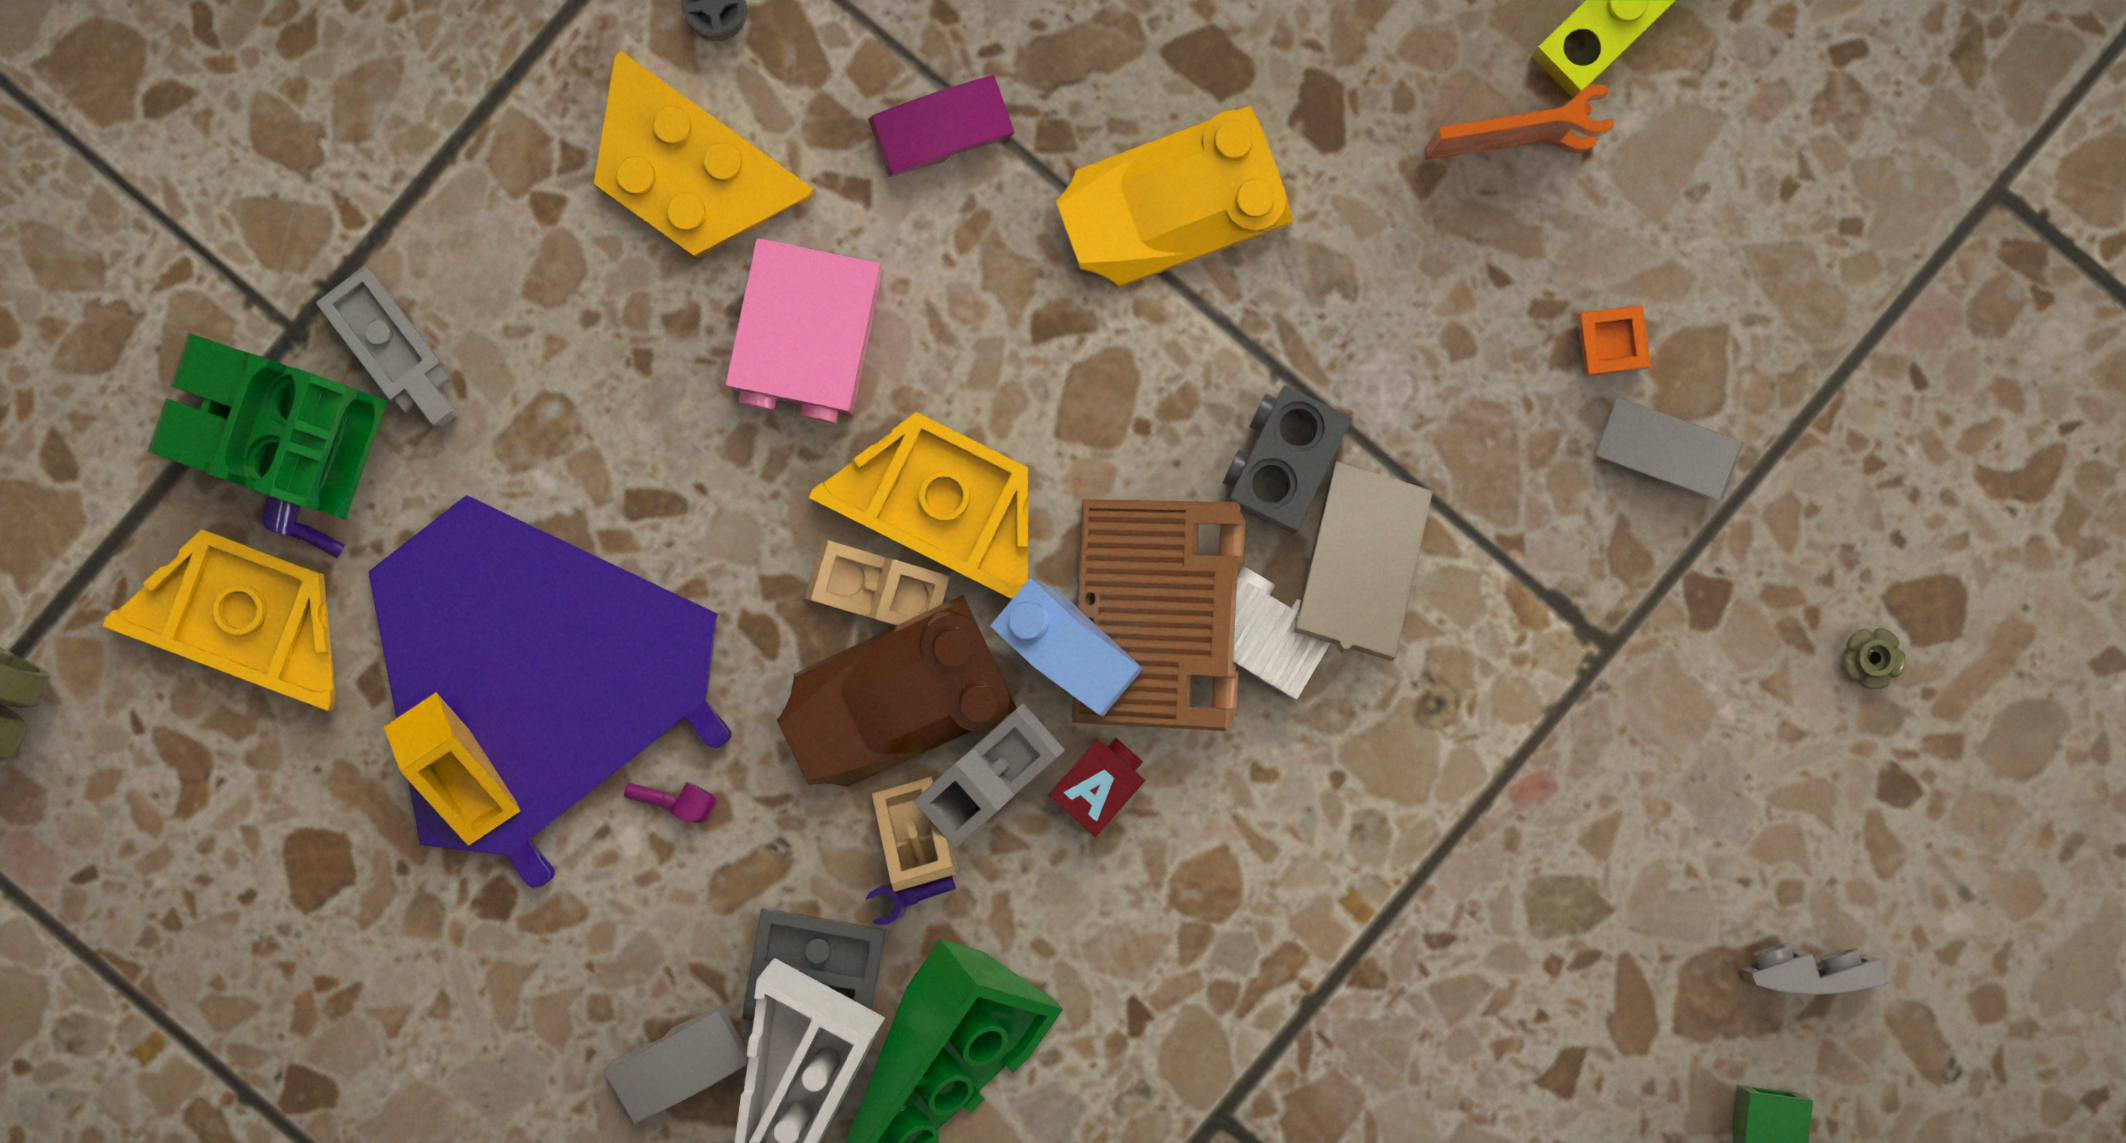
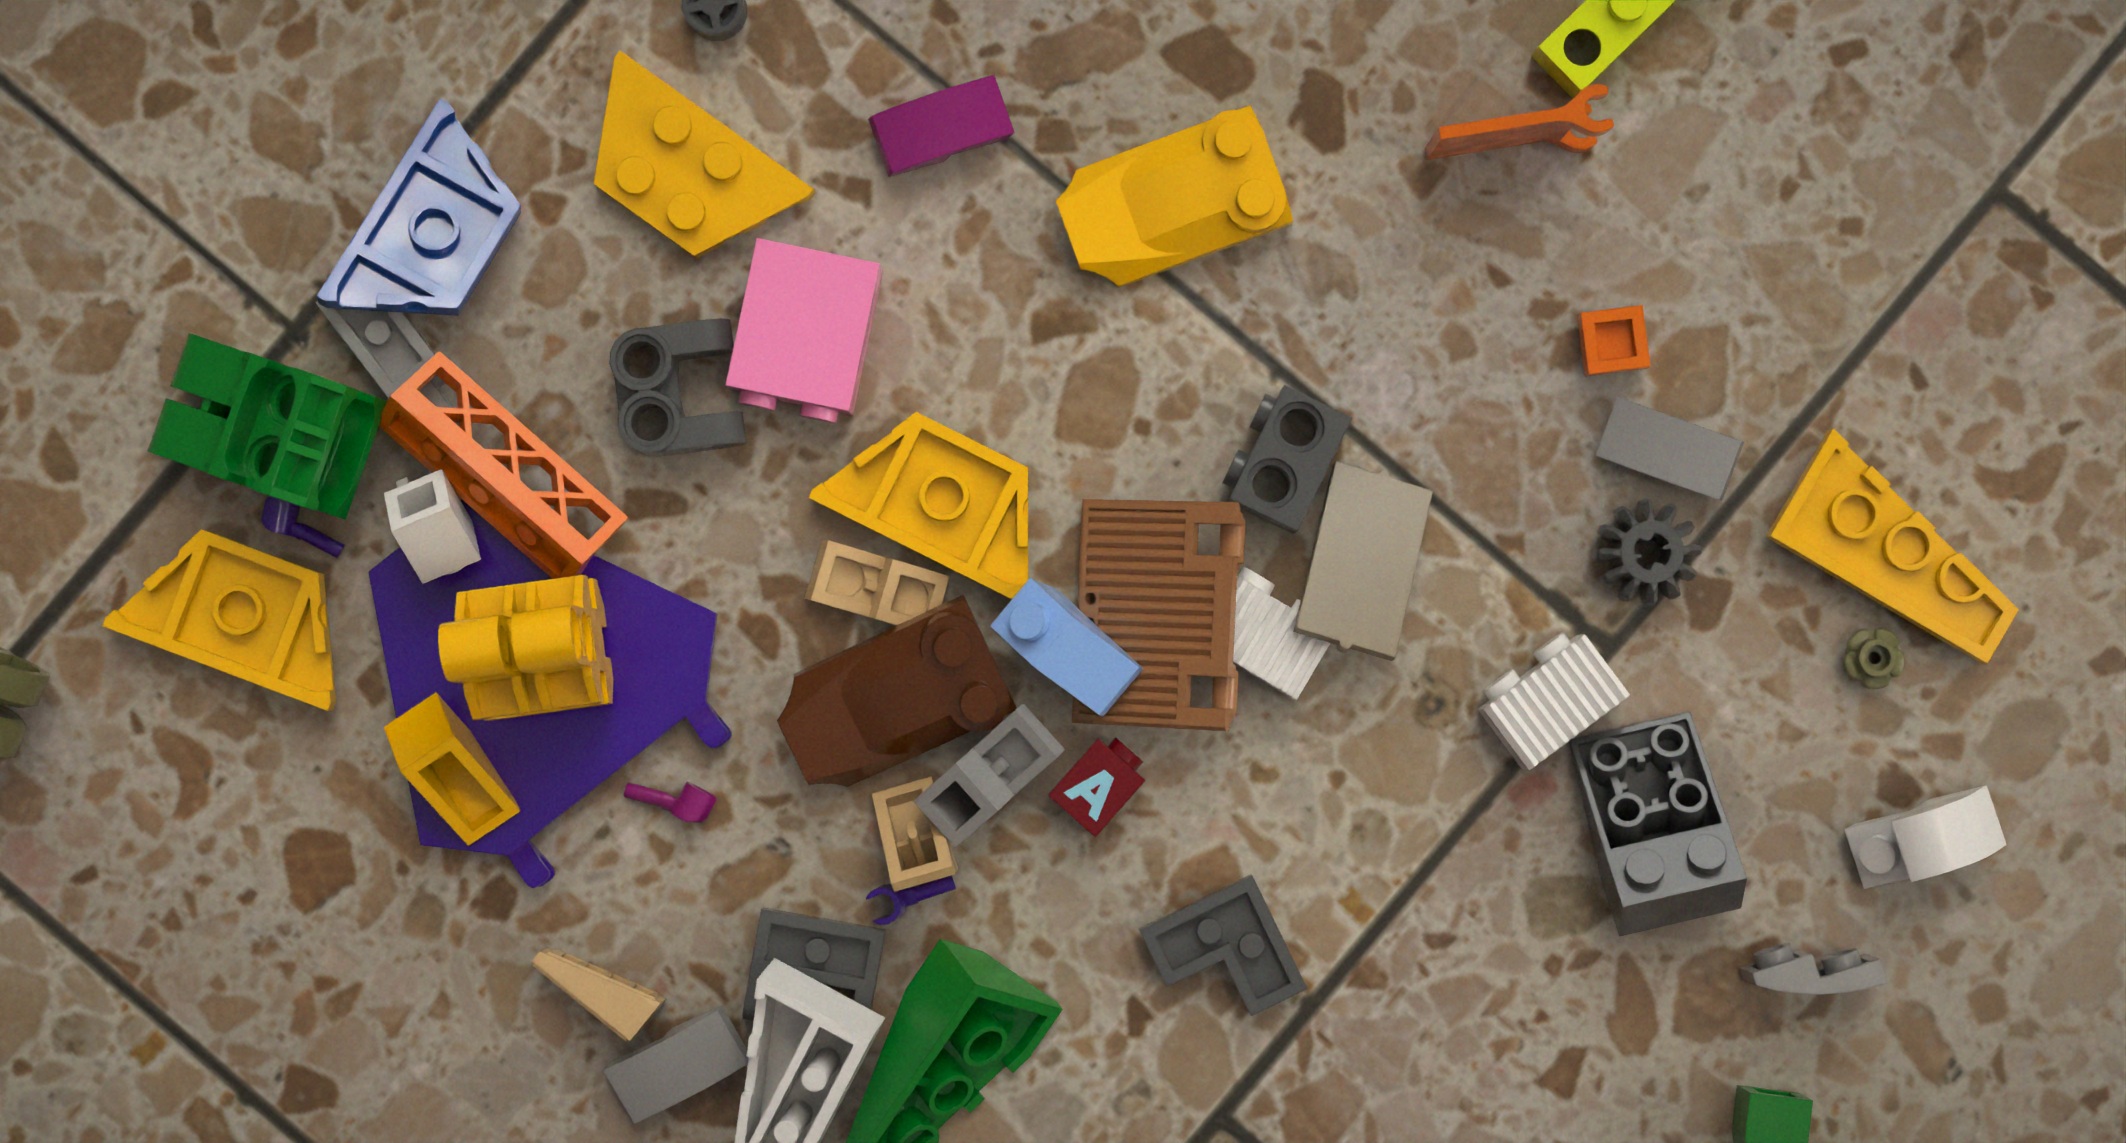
(427, 229): none -> wing
(431, 526): none -> white brick
(485, 483): none -> orange fence
(528, 648): none -> yellow connector
(609, 997): none -> tan slope
(662, 389): none -> dark grey piece
(1232, 928): none -> dark grey plate
(1552, 699): none -> white brick
(1641, 530): none -> dark grey gear
(1657, 824): none -> dark grey slope
(1874, 542): none -> yellow wing
(1928, 839): none -> white brick

